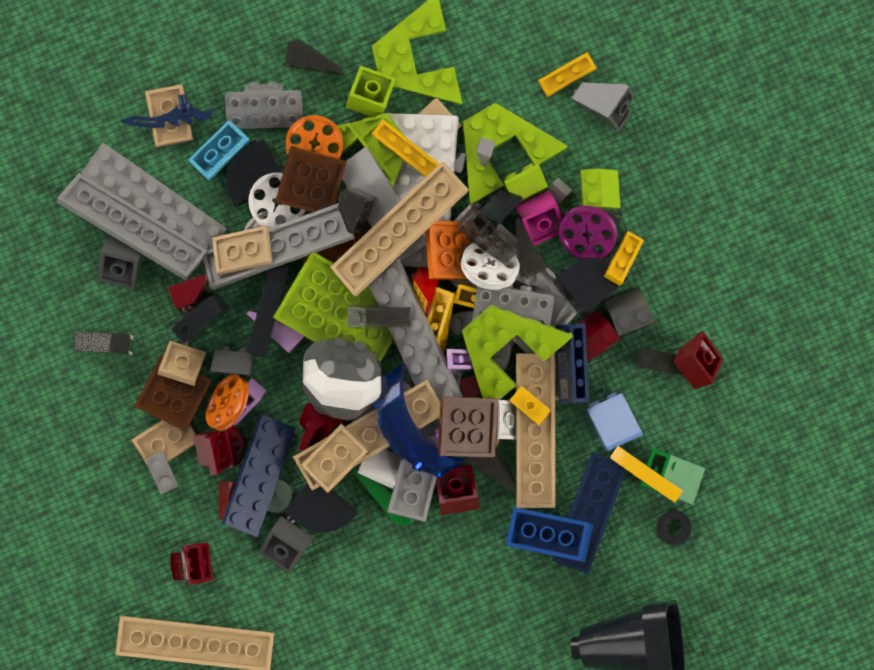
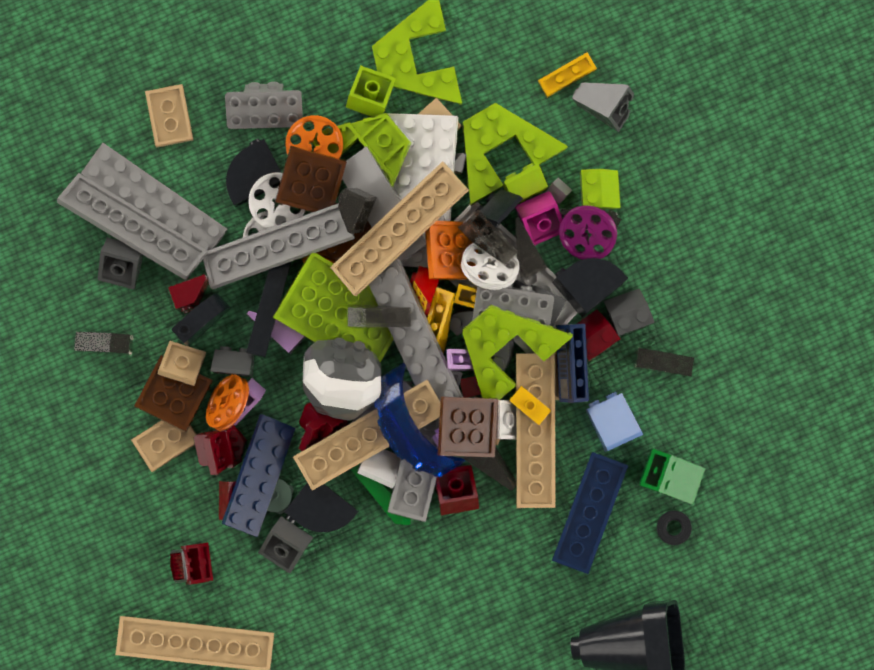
(161, 472): light grey plate -> none
(183, 112): dark blue piece -> none
(219, 150): medium azure slope -> none
(242, 250): tan tile -> none
(307, 58): clear smoke slope -> none
(334, 458): tan tile -> none
(404, 148): yellow tile -> none
(484, 150): light grey slope -> none
(549, 534): blue brick -> none
(624, 258): yellow tile -> none
(646, 474): yellow sticker -> none
(699, 361): dark red slope -> none

